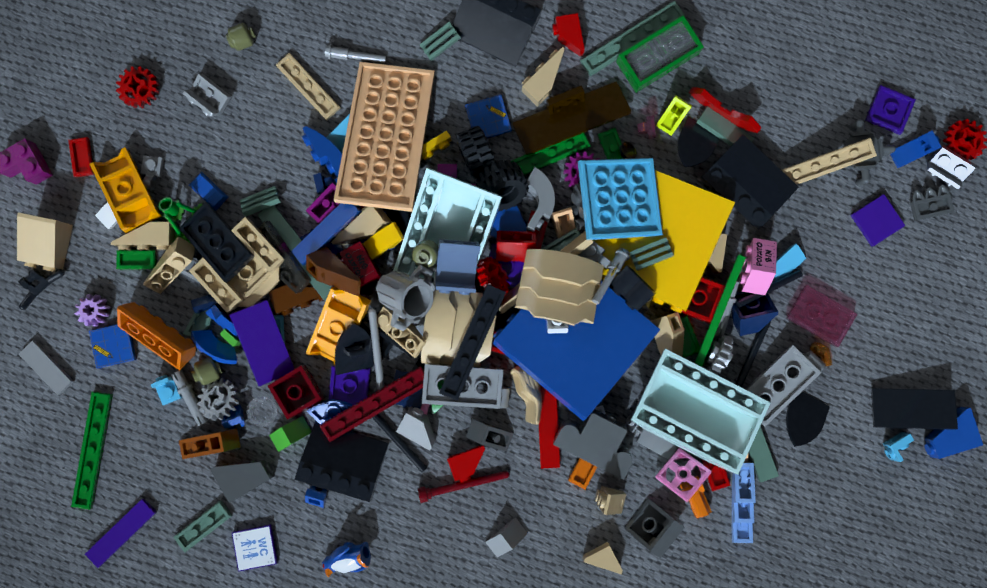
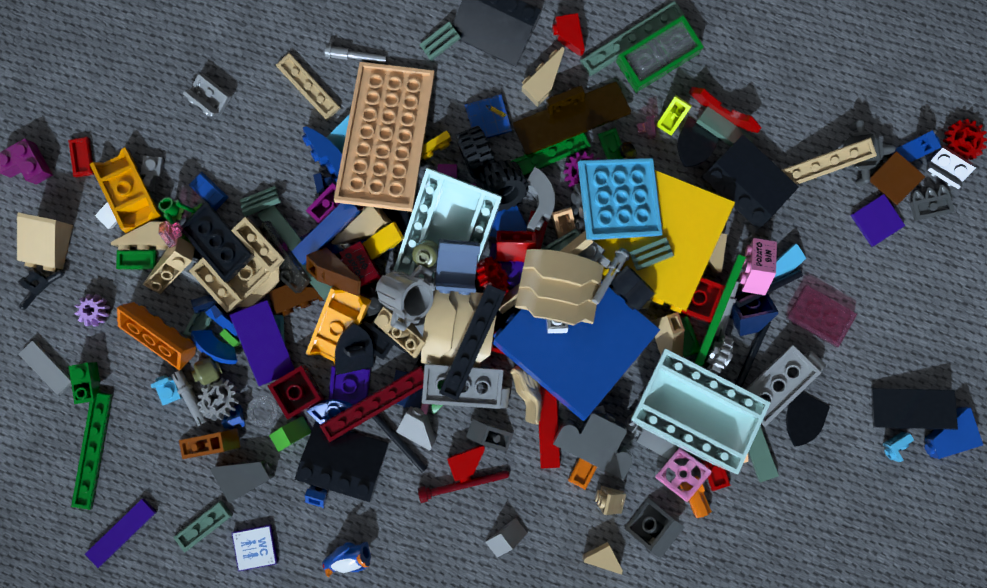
(84, 382): none -> green slope
(111, 346): blue tile -> none
(144, 91): red gear -> none
(170, 233): none -> clear pink tile
(240, 36): olive head -> none
(376, 348): light grey bar -> none
(743, 504): light blue slope -> none
(822, 351): clear orange arm -> none
(890, 110): dark purple tile -> none
(896, 178): none -> reddish brown tile

